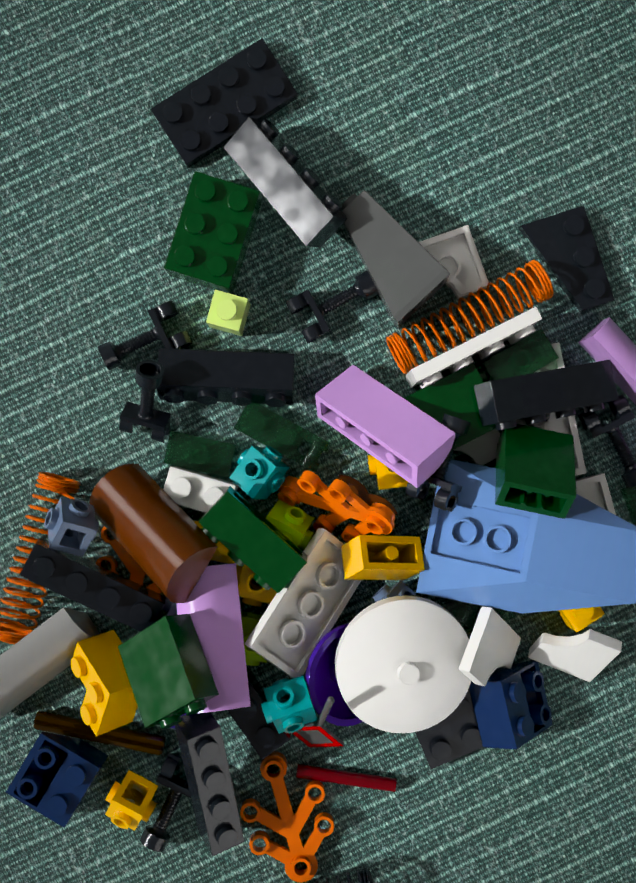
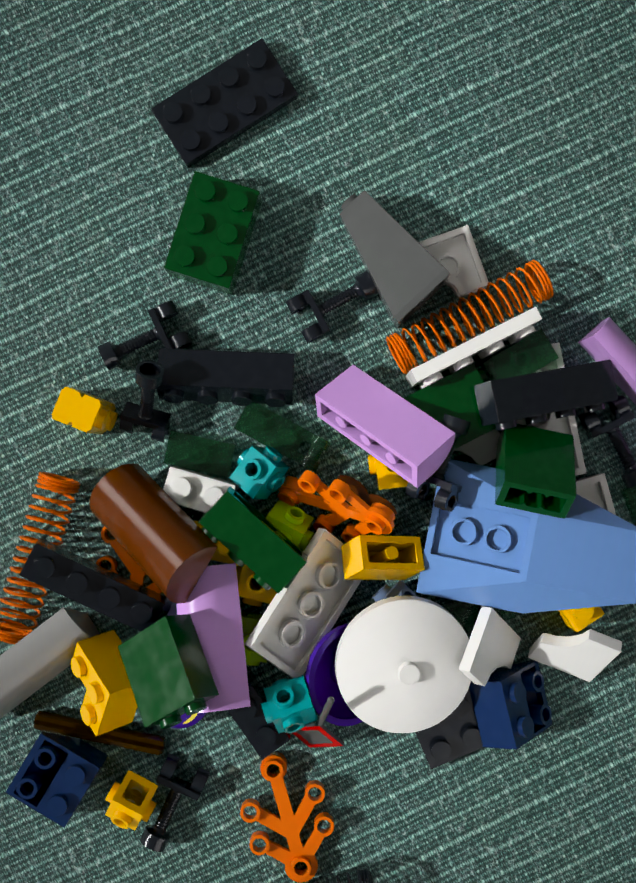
(71, 526): sand blue brick -> none
(84, 411): none -> yellow brick
(209, 781): black brick -> none
(228, 312): yellowish green brick -> none
(285, 182): brick -> none
(346, 778): dark red bar -> none
(572, 255): black wing -> none

